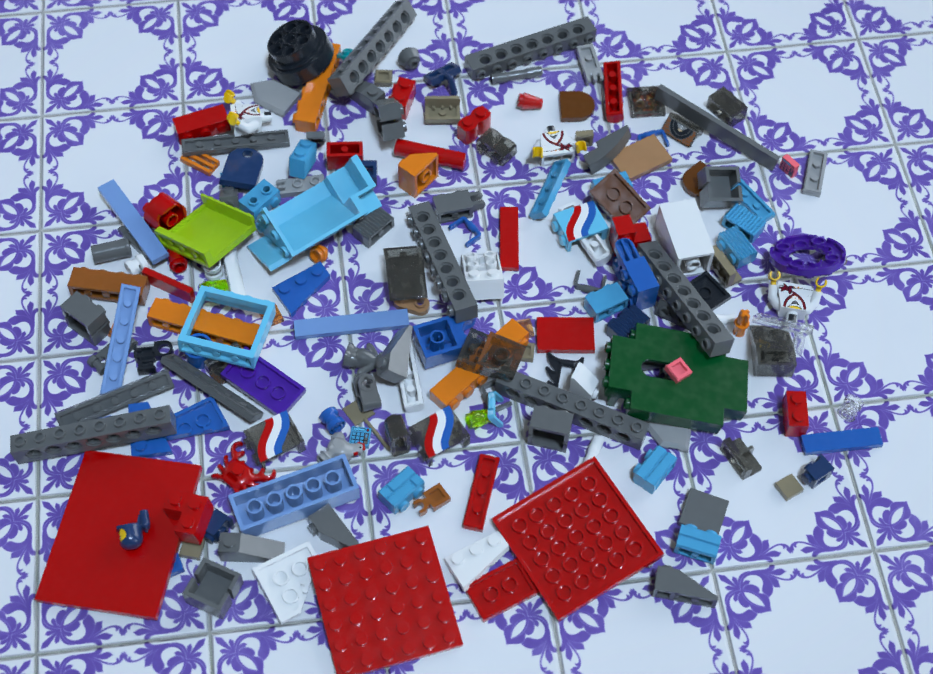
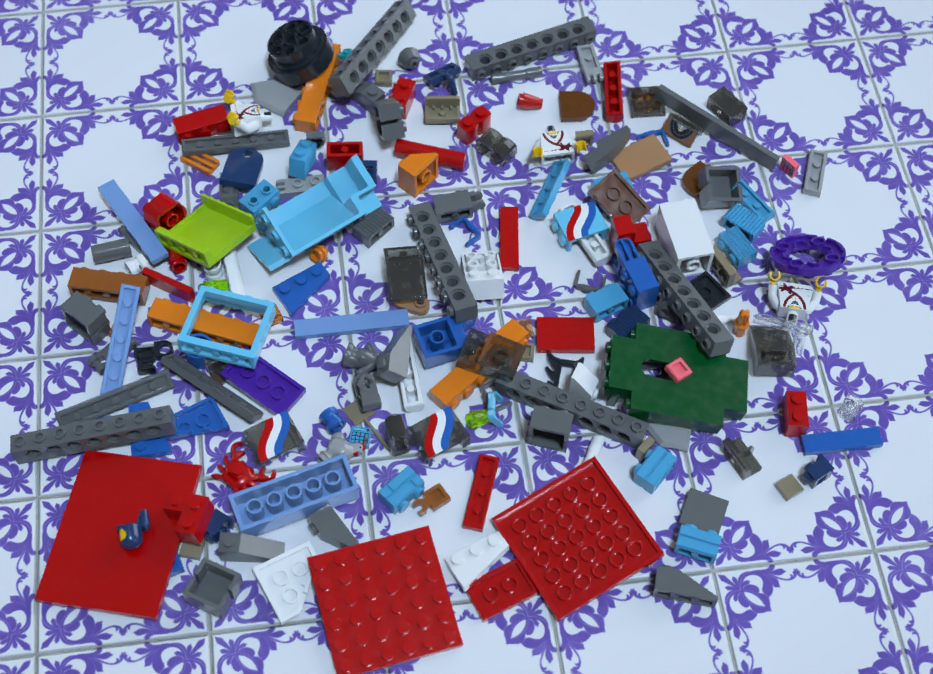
(644, 447): none -> dark tan tile

